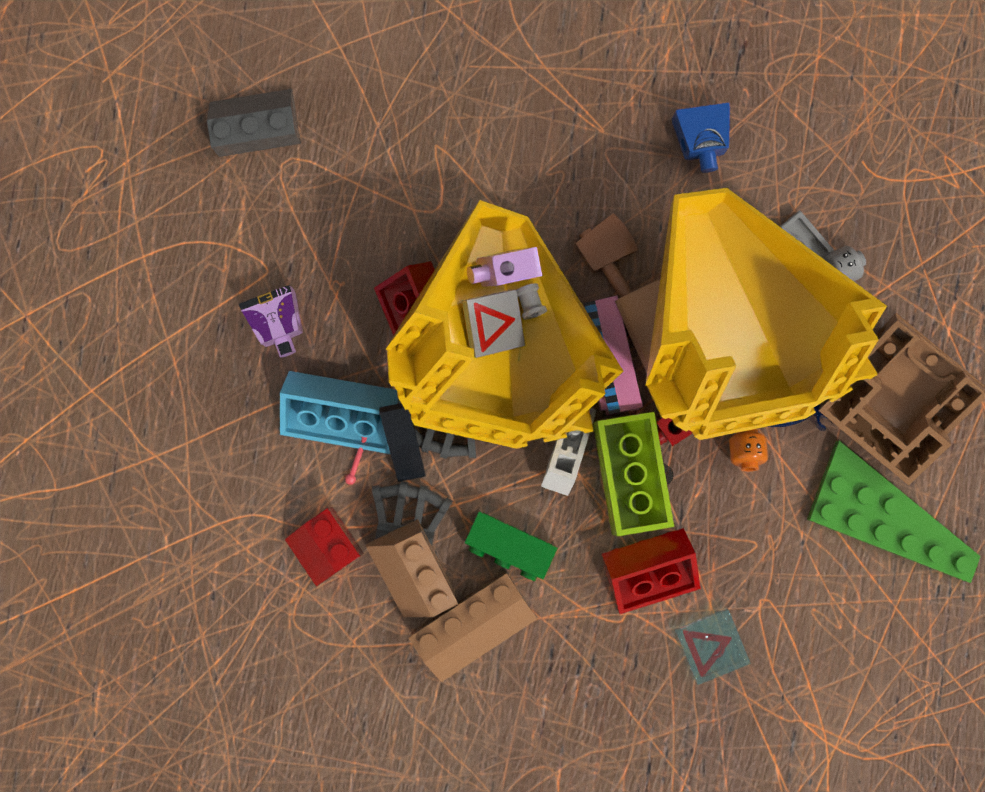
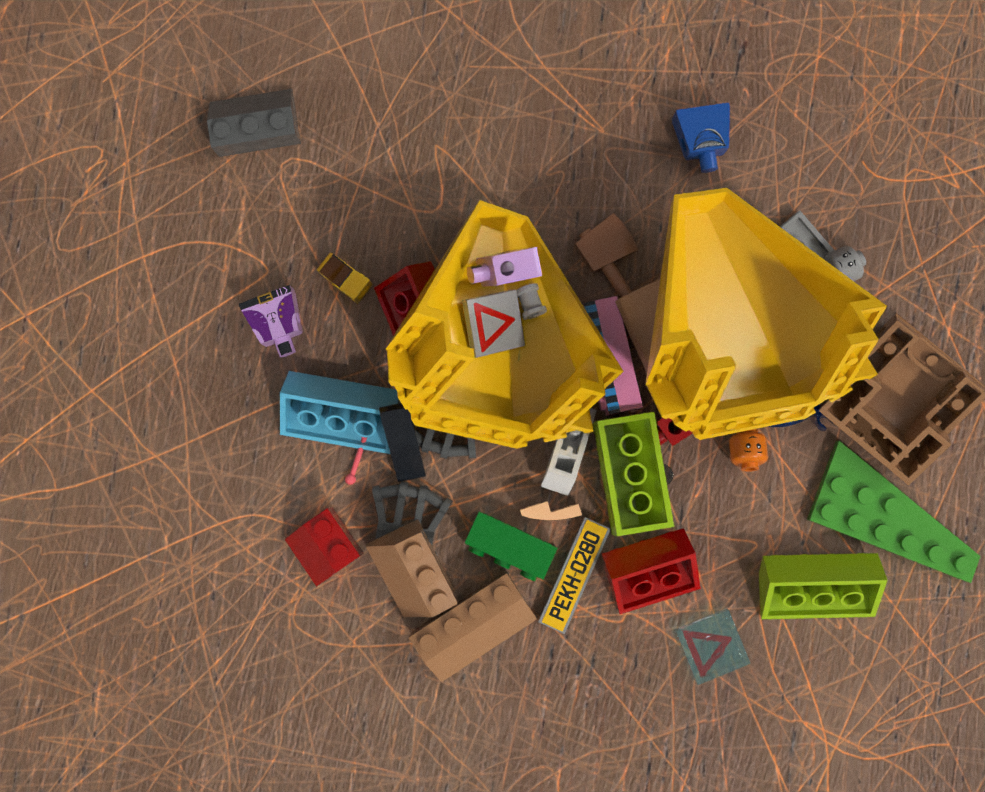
(344, 277): none -> leg
(542, 512): none -> light nougat slope
(574, 575): none -> tile
(821, 586): none -> lime slope

